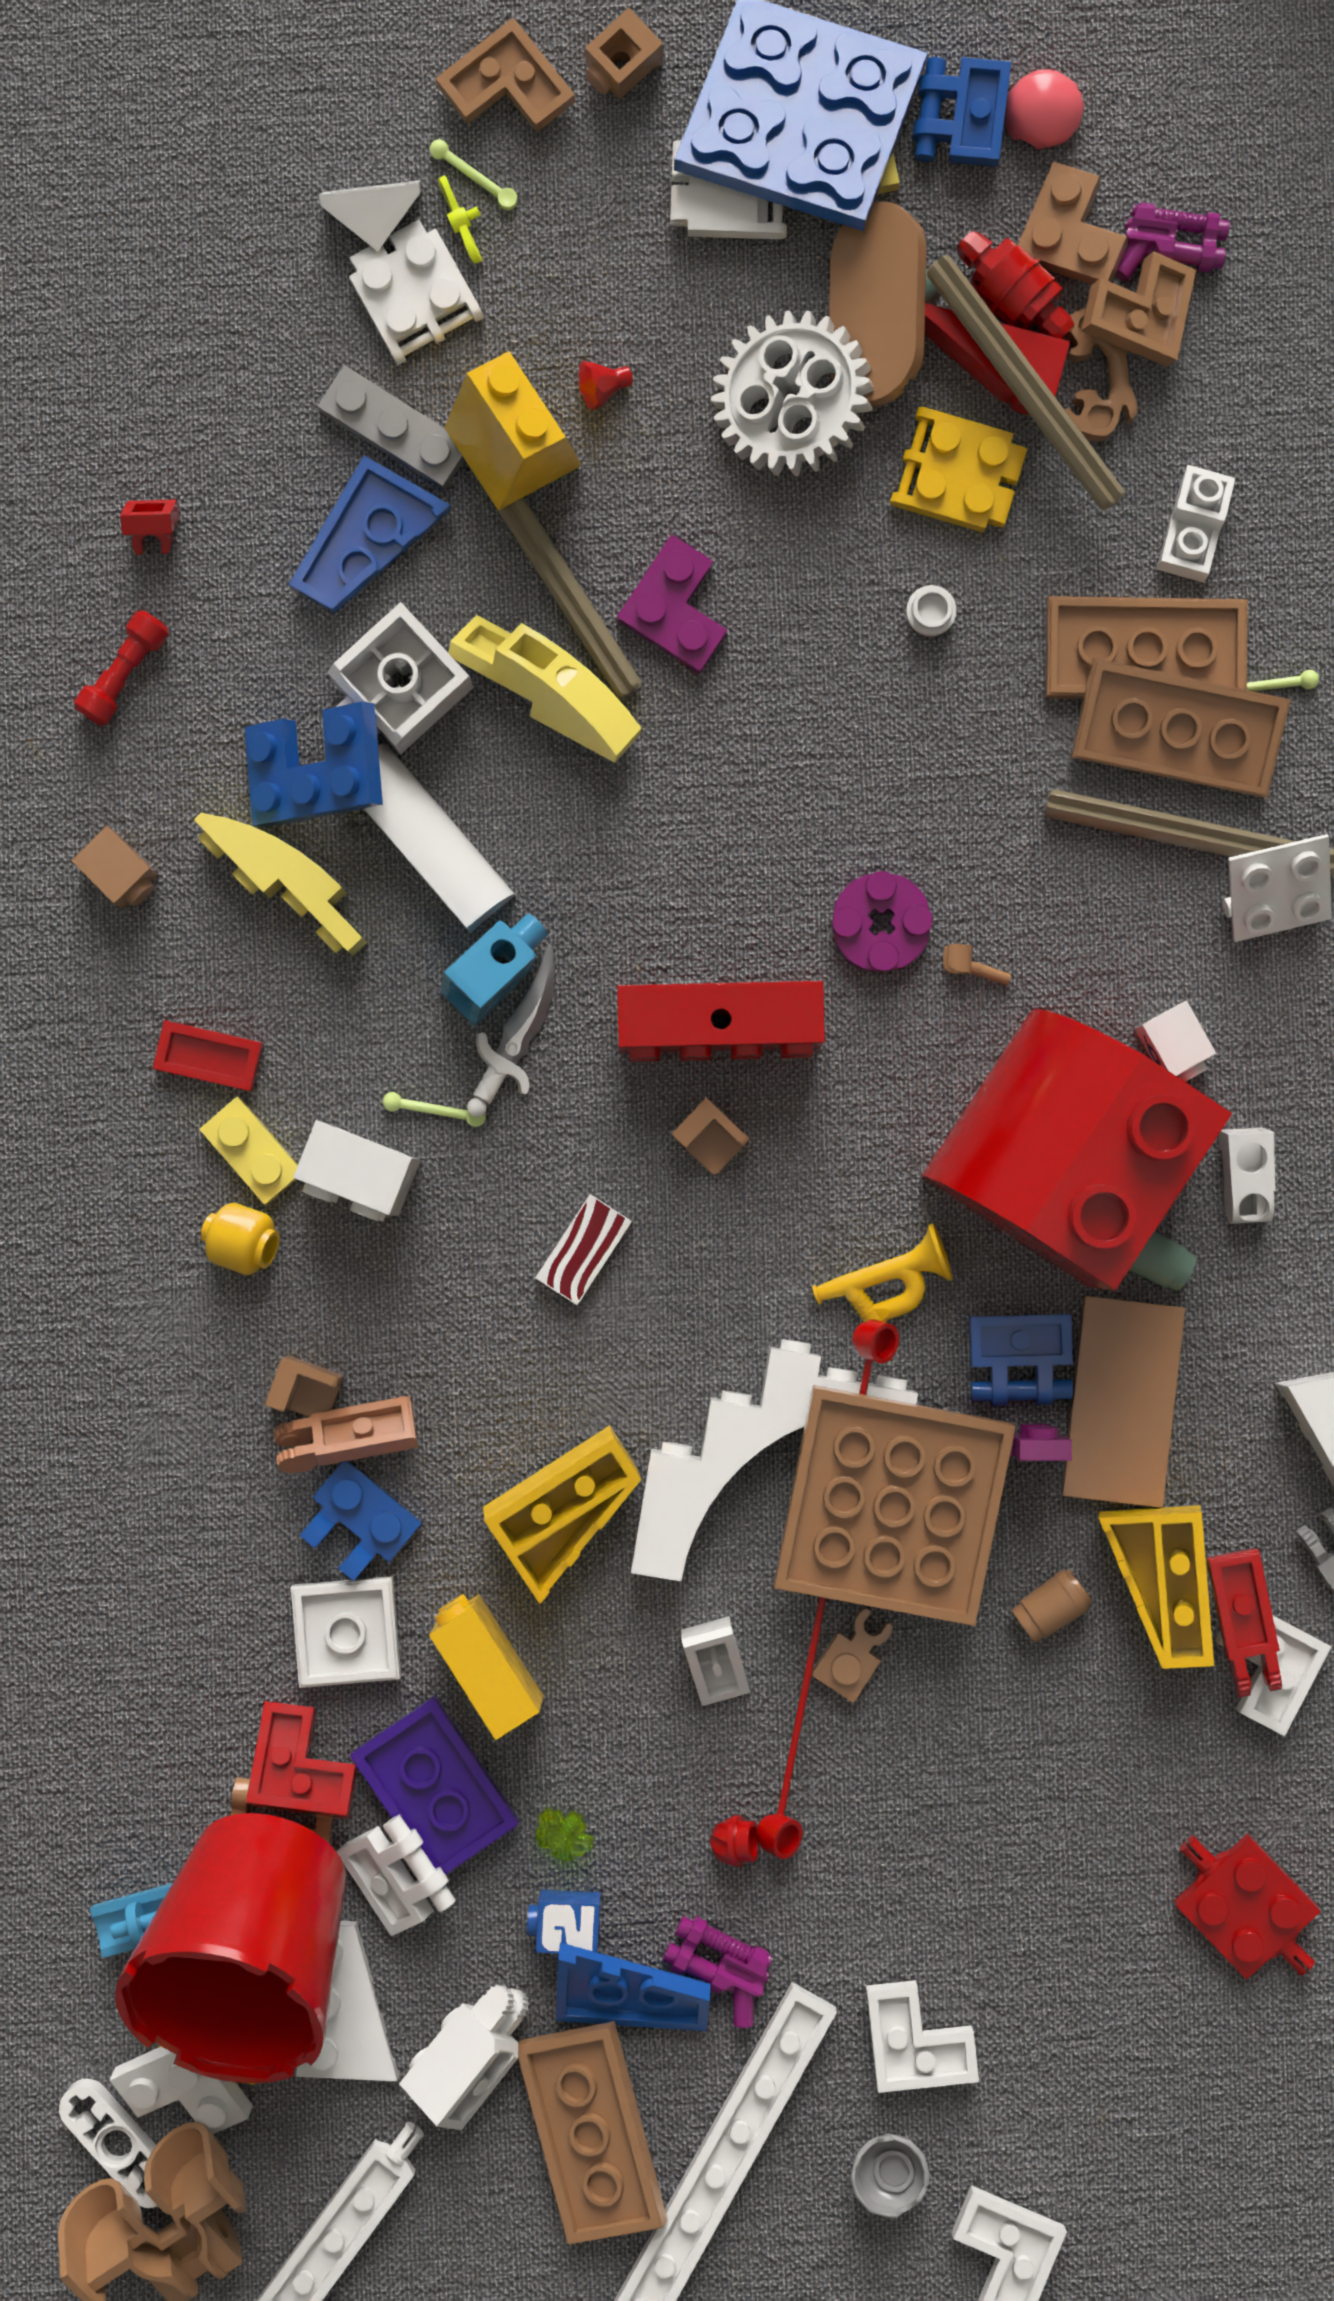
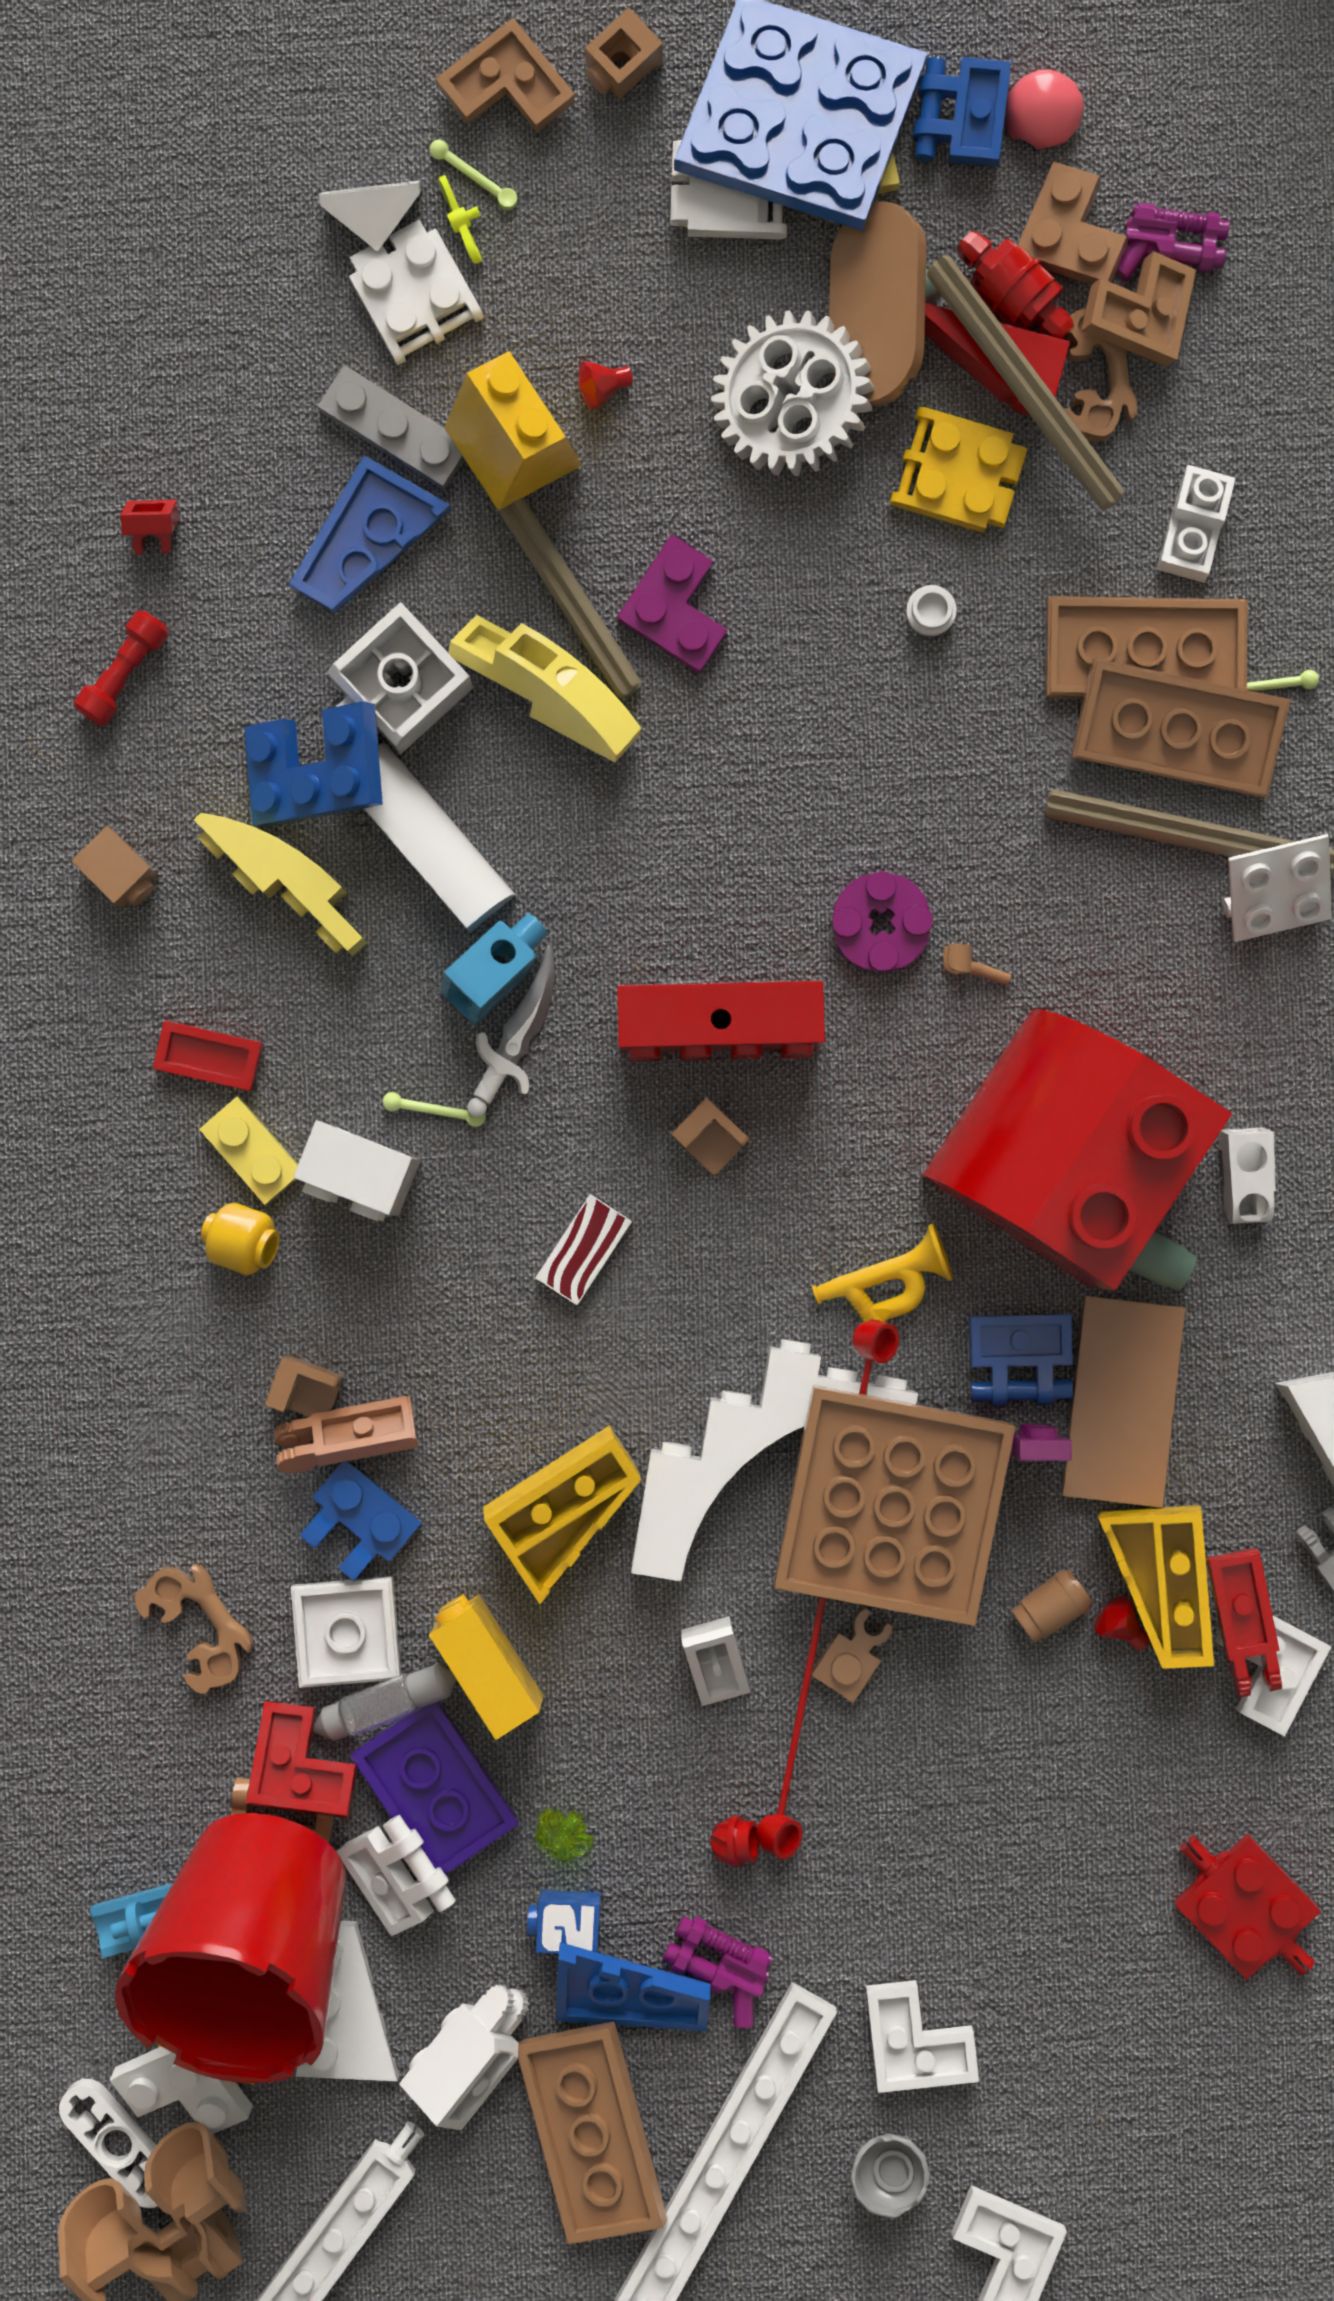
(218, 1663): none -> medium nougat helmet
(385, 1702): none -> piece
(1120, 1622): none -> red rock
(1177, 1041): white brick -> none

